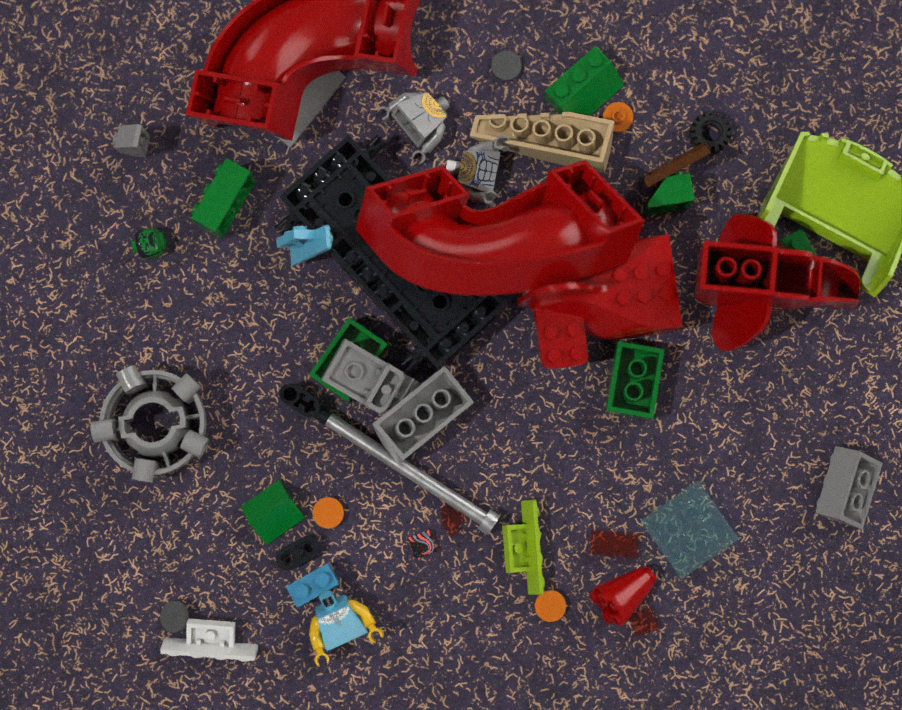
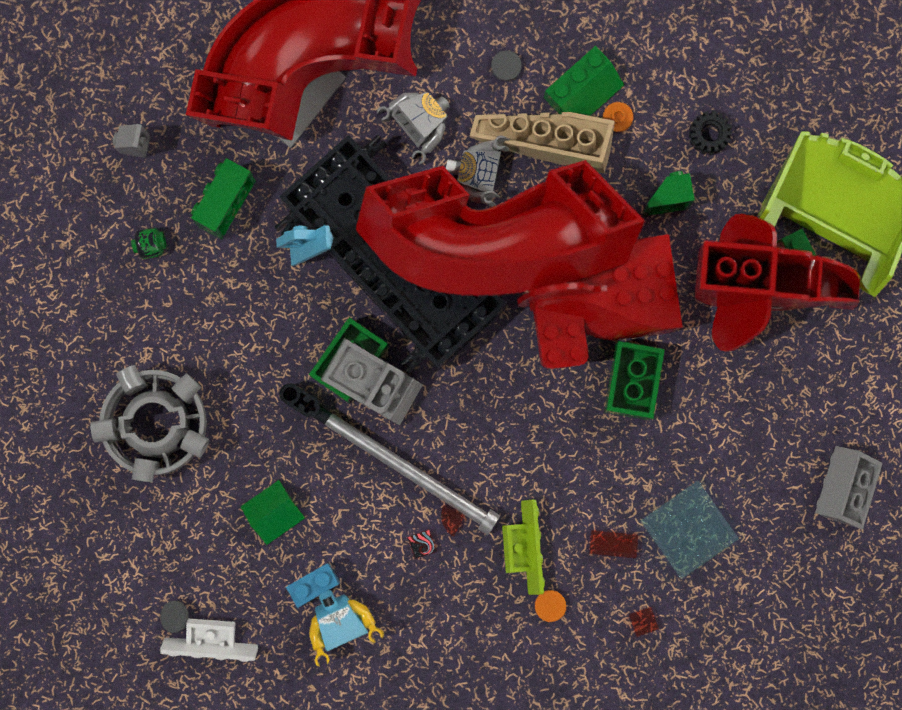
(298, 552): black plate -> none
(328, 512): orange piece -> none
(421, 414): light grey slope -> none
(623, 595): red cone -> none
(677, 163): reddish brown tile -> none

